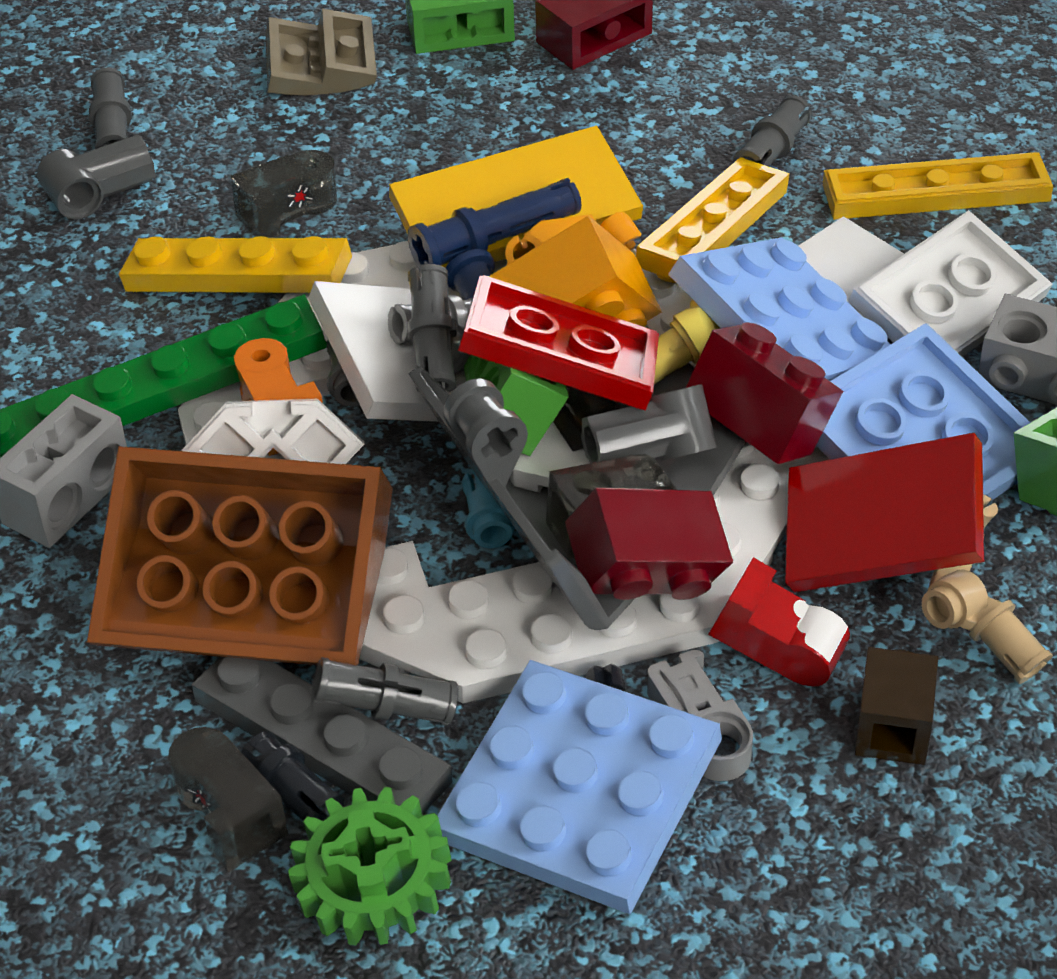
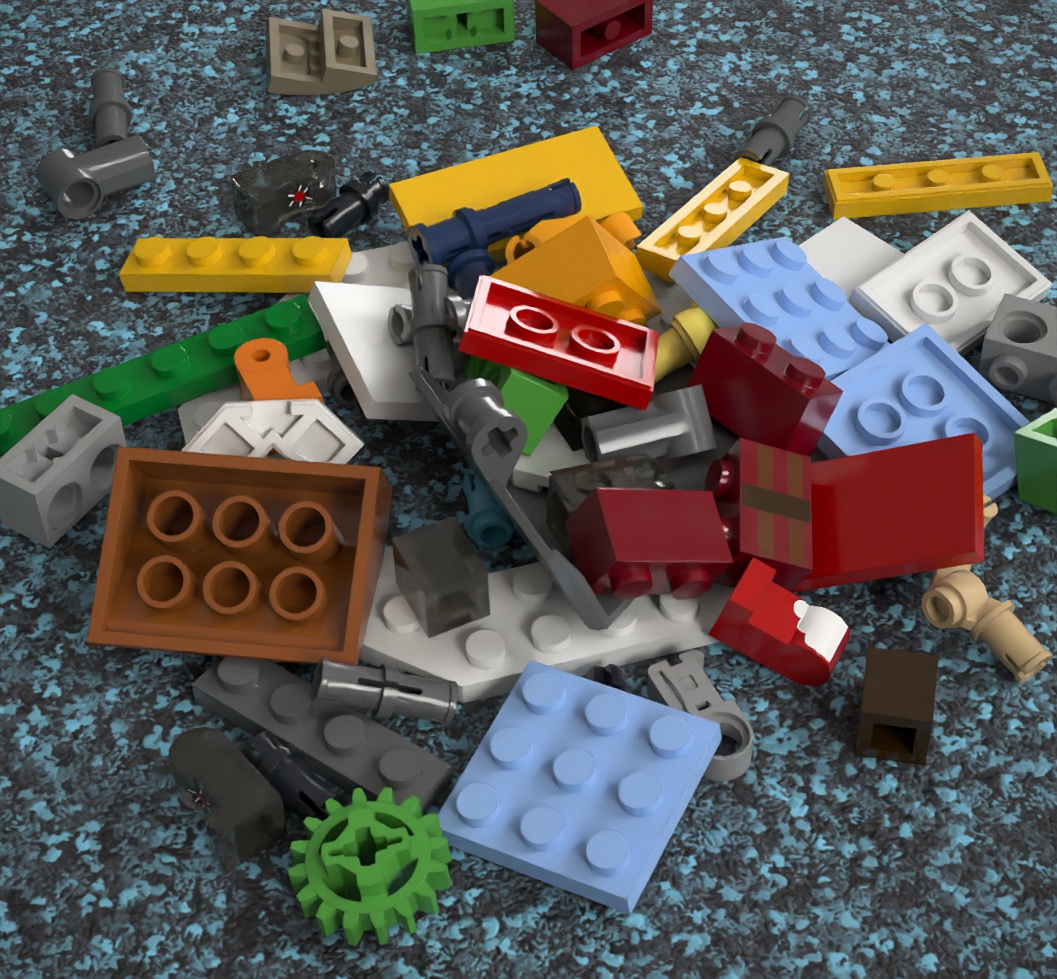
(356, 203): none -> black pin
(441, 576): none -> clear smoke brick
(764, 510): none -> dark red brick

